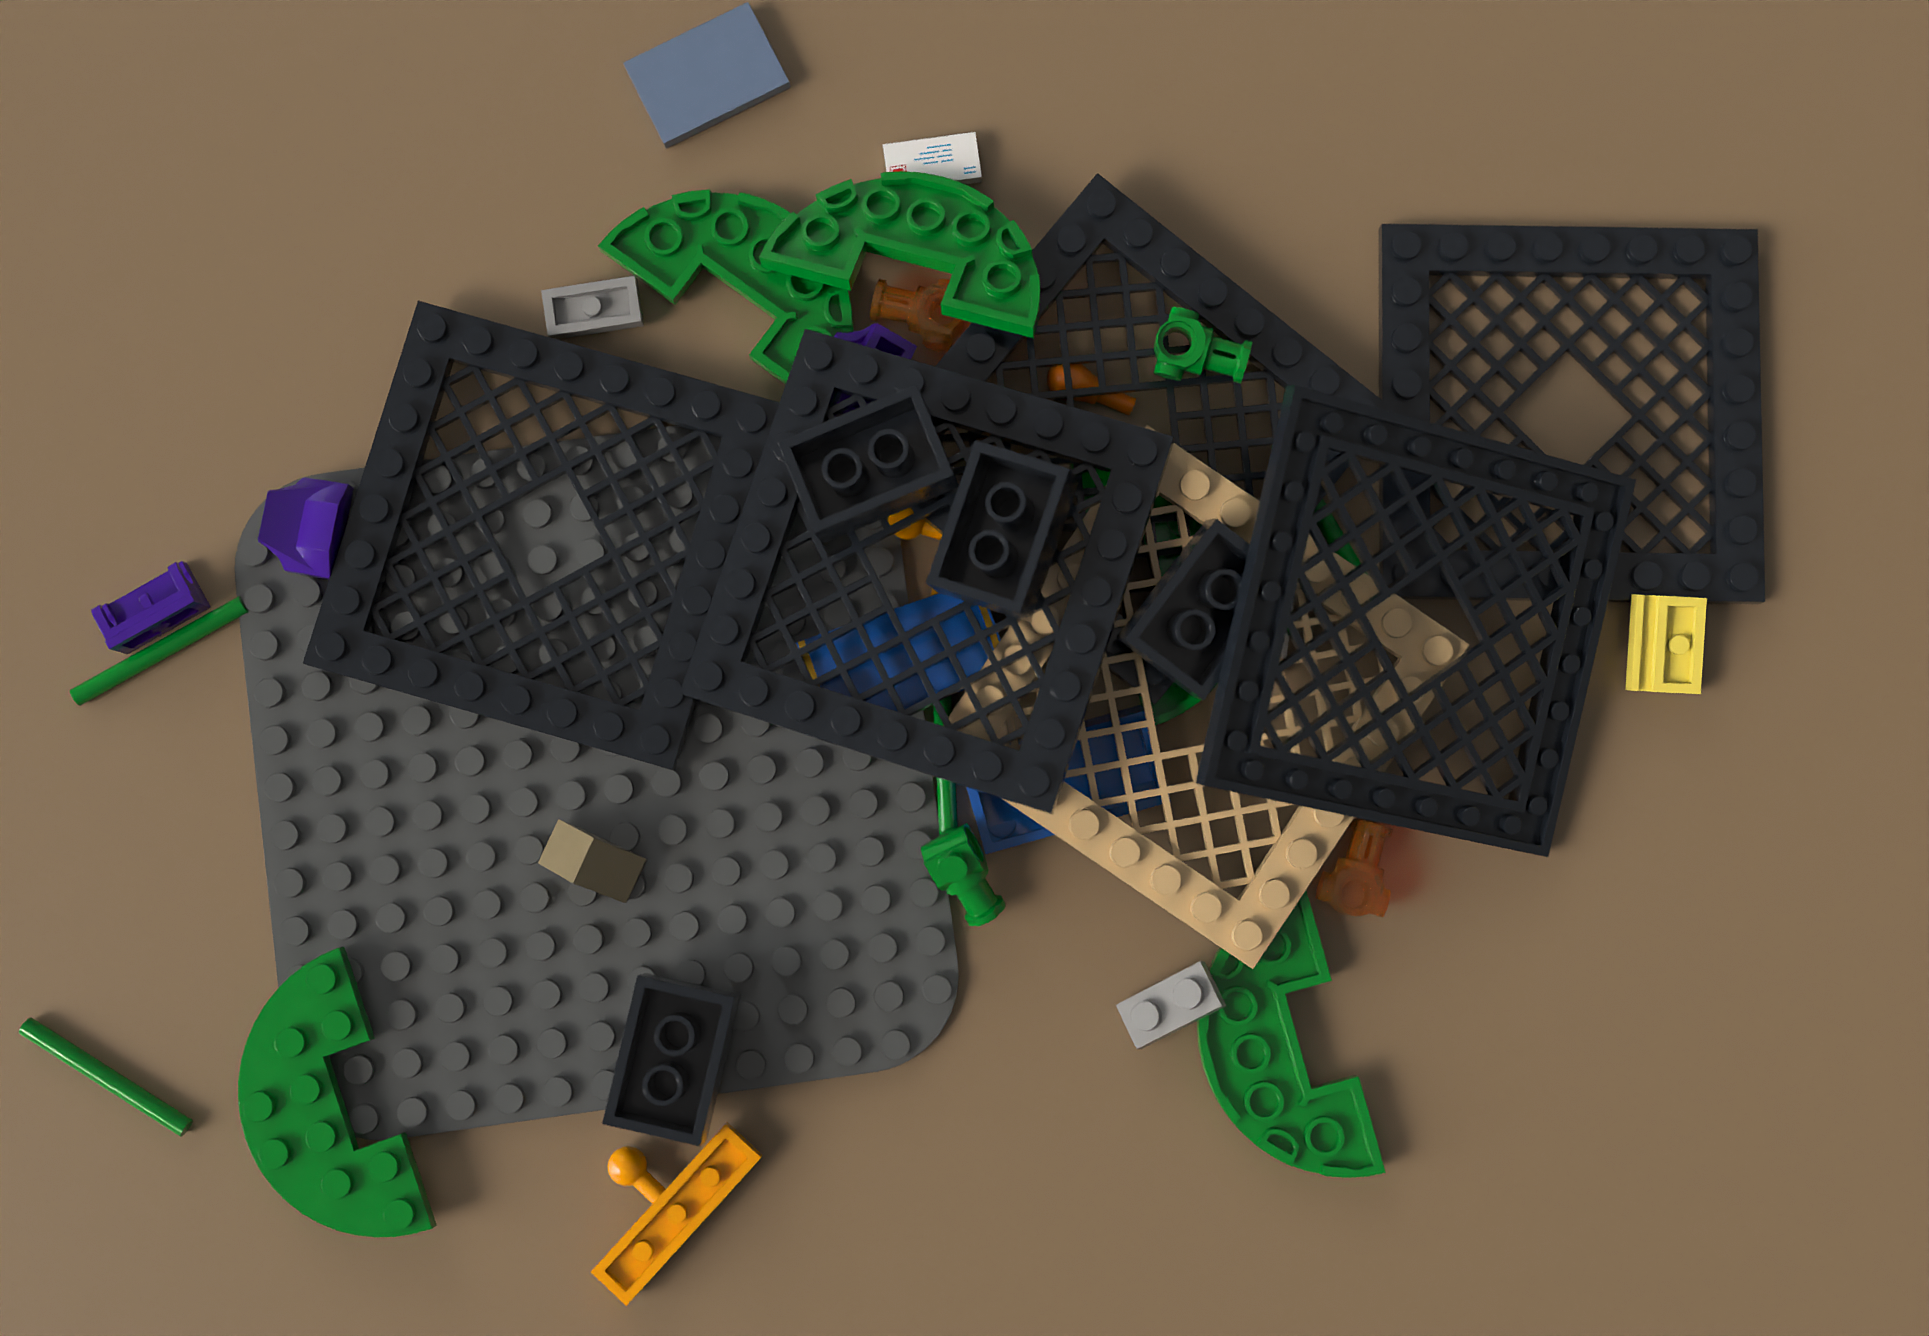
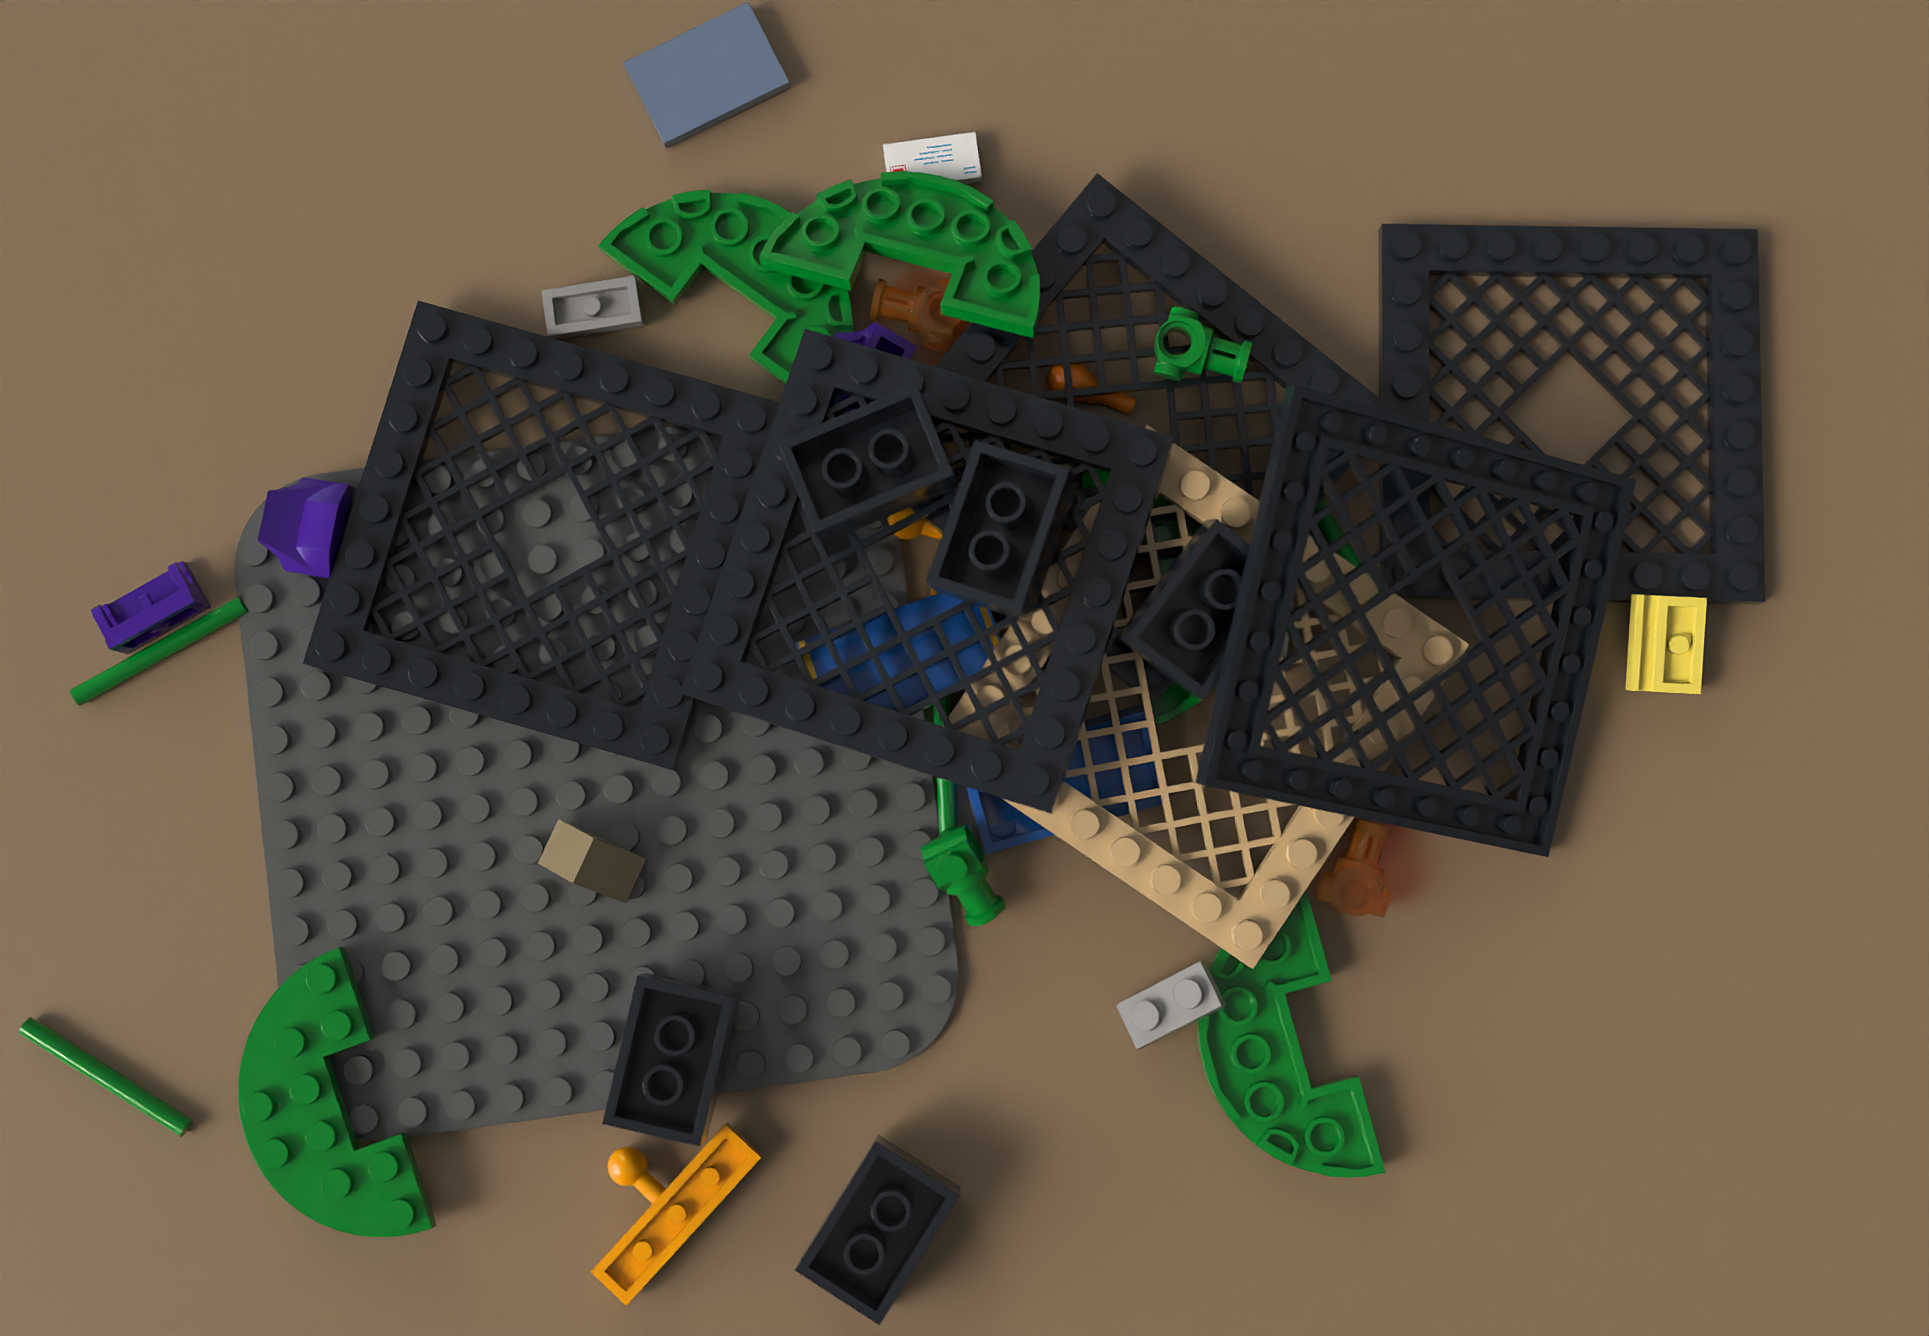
(878, 1229): none -> black brick

